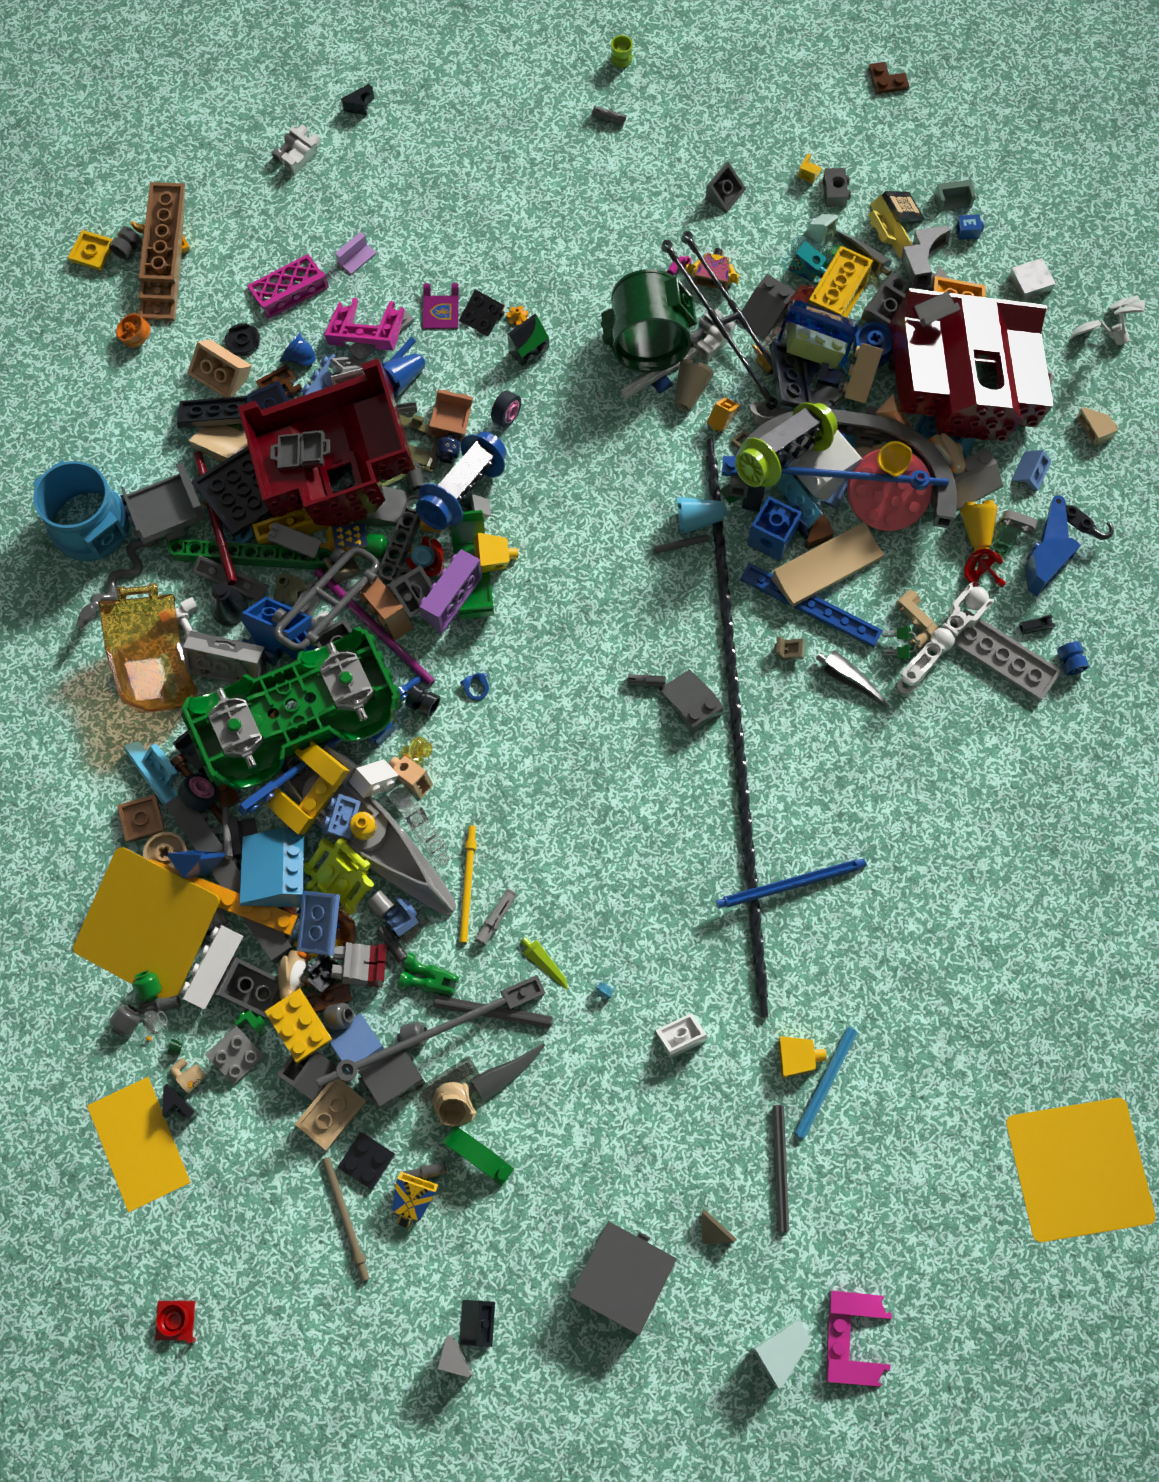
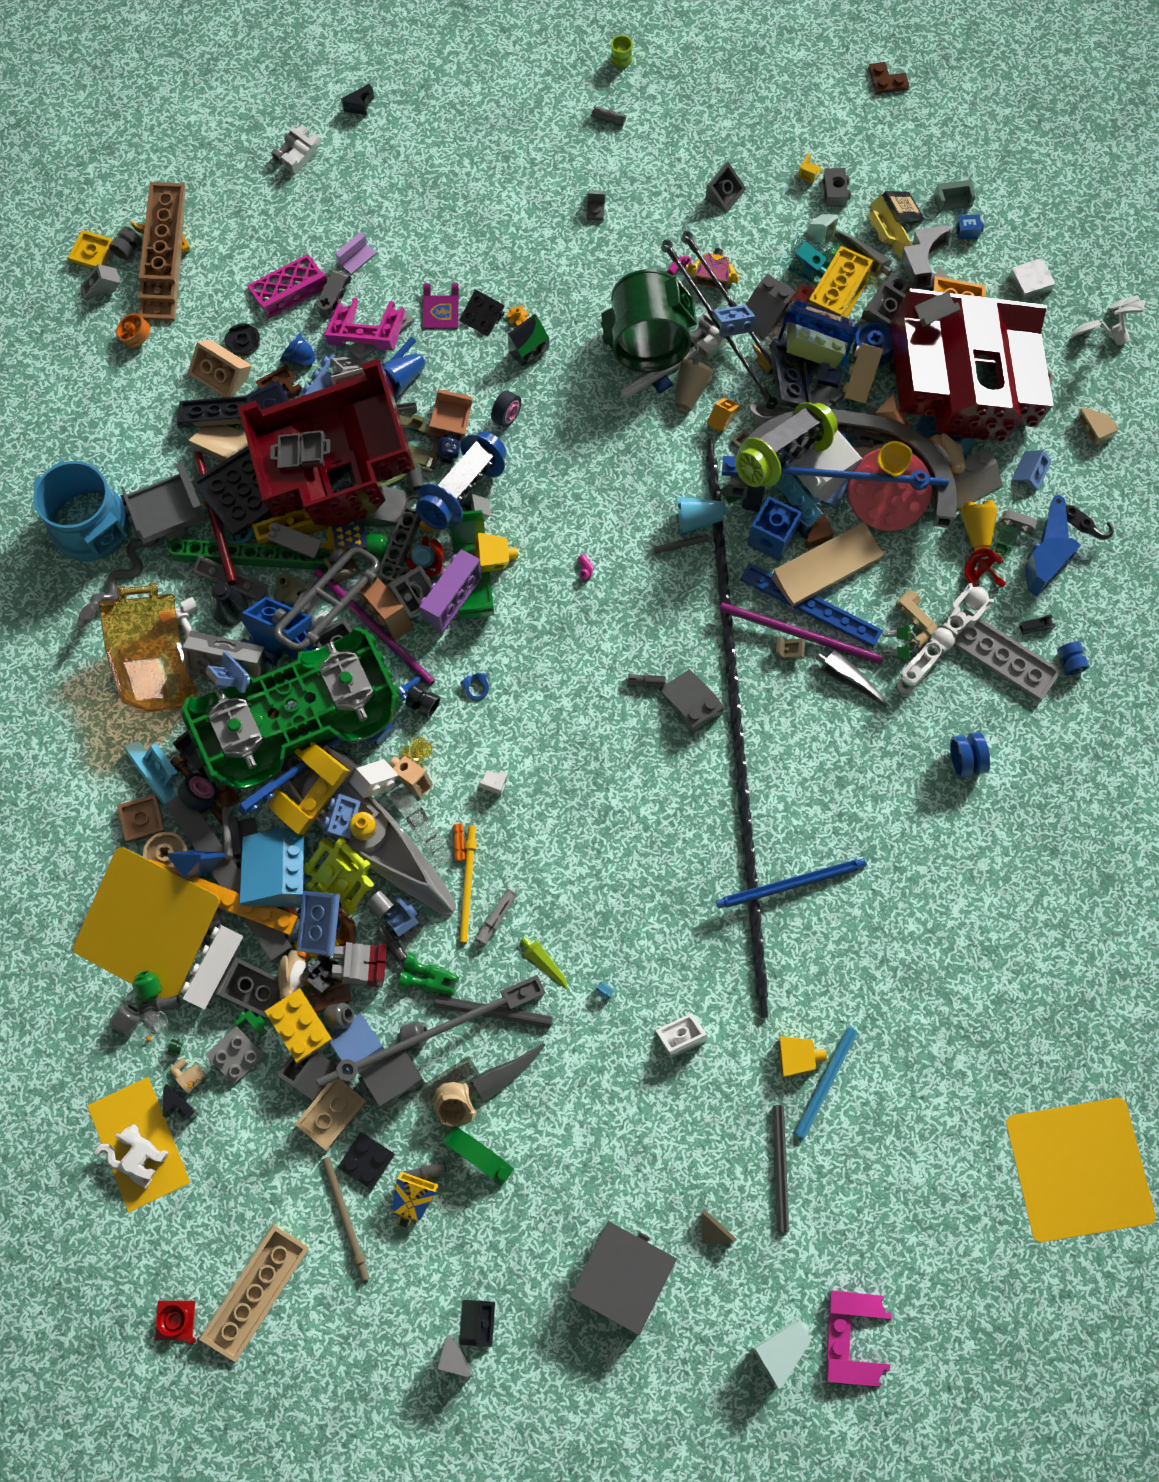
(100, 281): none -> light grey slope
(136, 1158): none -> white animal
(229, 674): none -> medium blue bracket
(253, 1293): none -> tan arch
(332, 293): none -> dark grey piece
(458, 842): none -> orange axle
(494, 782): none -> white panel
(587, 567): none -> dark pink arm
(596, 205): none -> dark grey slope
(734, 320): none -> medium blue bracket
(801, 633): none -> magenta piece
(970, 754): none -> blue wheel

